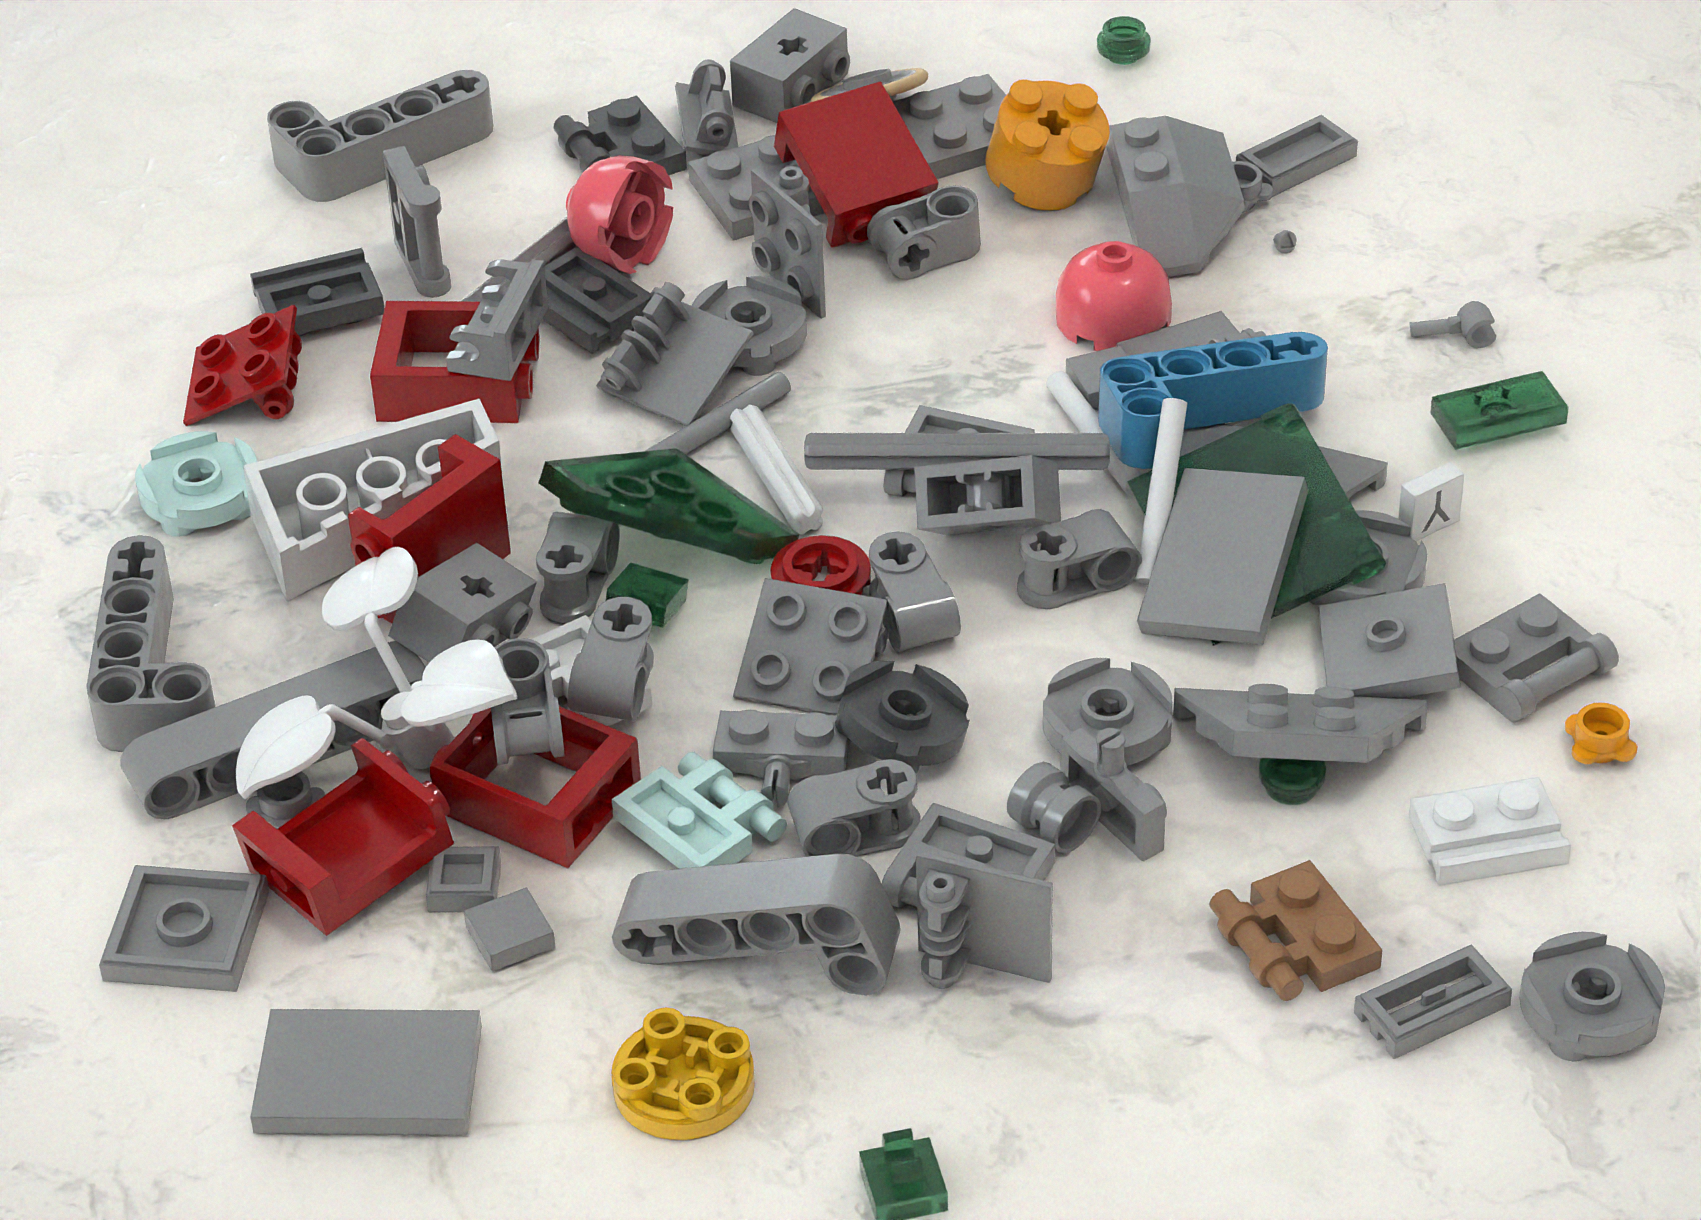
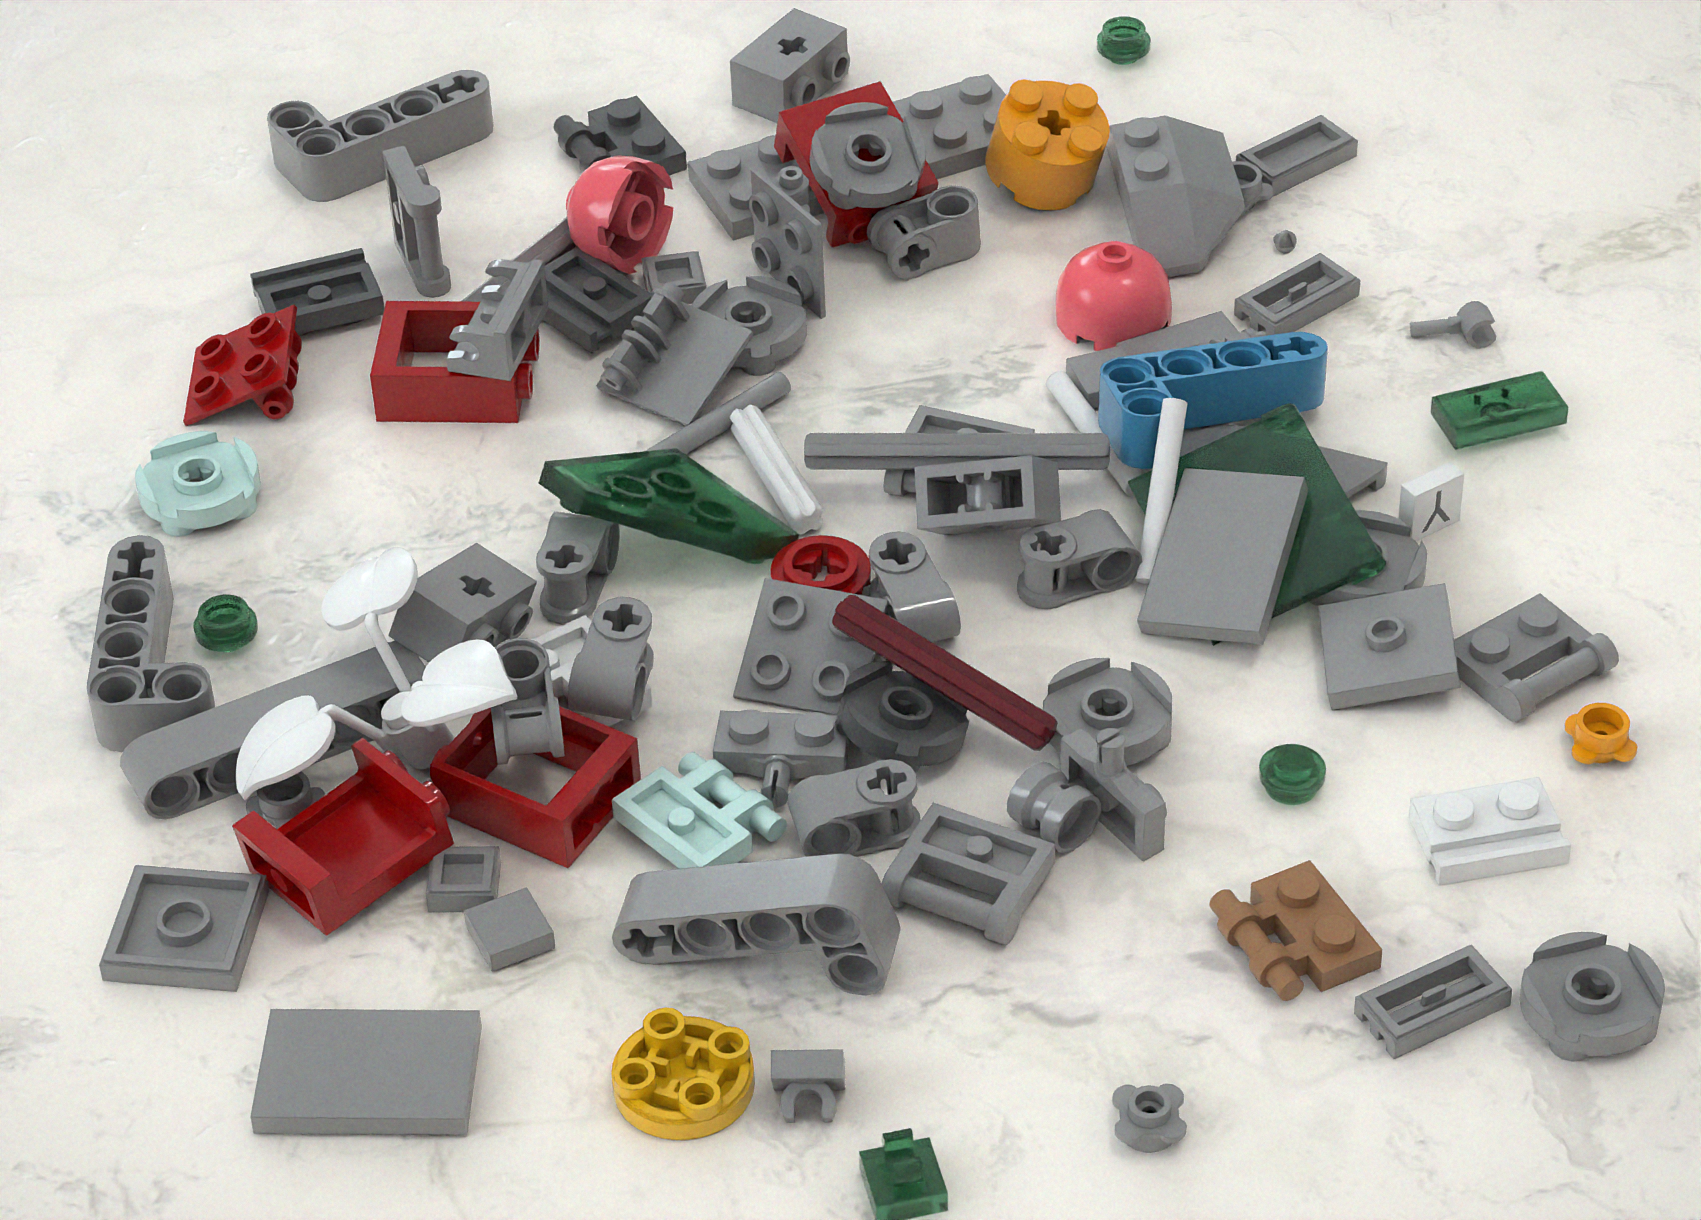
(225, 623): none -> clear green plate
(306, 494): white wedge -> none
(443, 519): red panel -> none
(656, 589): clear green plate -> none
(679, 269): none -> light grey tile
(706, 111): light grey hinge -> none
(808, 1073): none -> light grey tile
(860, 182): none -> light grey plate
(893, 81): wheel -> none
(945, 672): none -> dark red axle
(981, 920): light grey hinge -> none
(1149, 1116): none -> light grey plate
(1300, 726): light grey wing -> none
(1303, 301): none -> light grey tile

